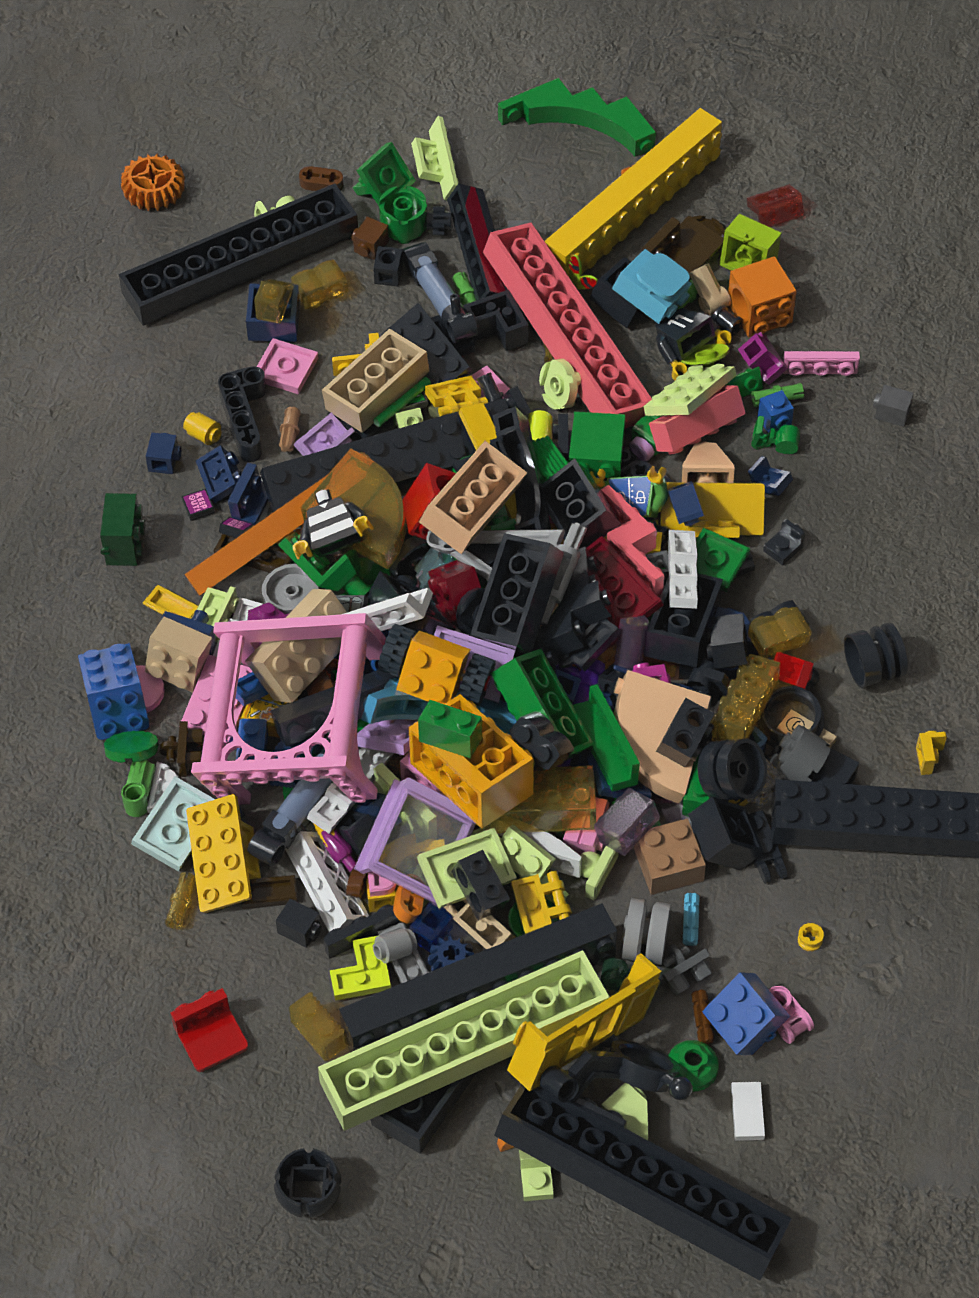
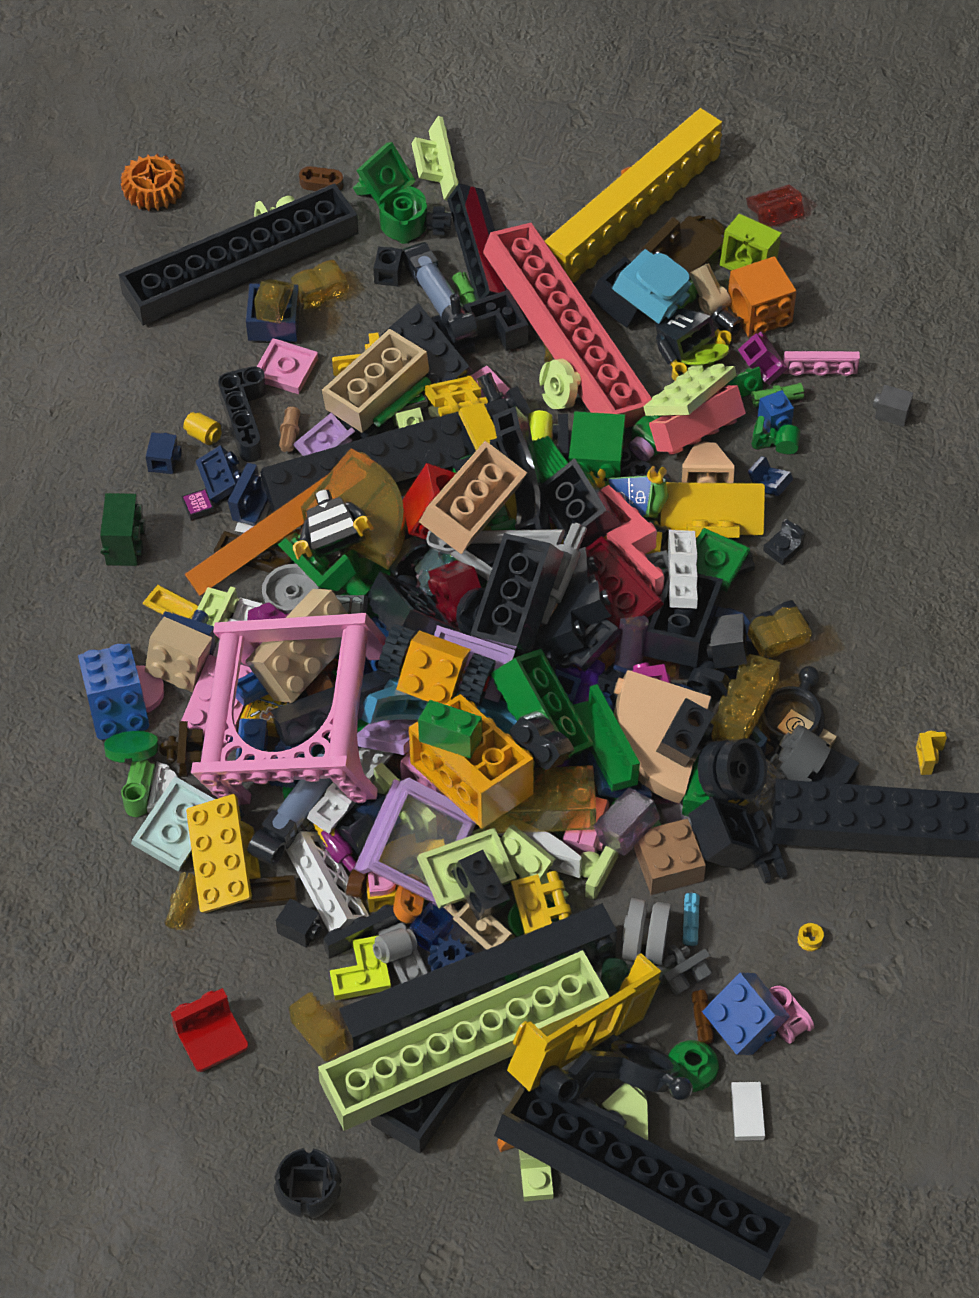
(234, 527): tile -> none
(369, 237): reddish brown brick -> none
(398, 609): white fence -> none
(555, 104): green arch -> none
(575, 272): piece -> none
(686, 503): dark blue slope -> none
(794, 670): red bracket -> none
(875, 655): black wheel -> none

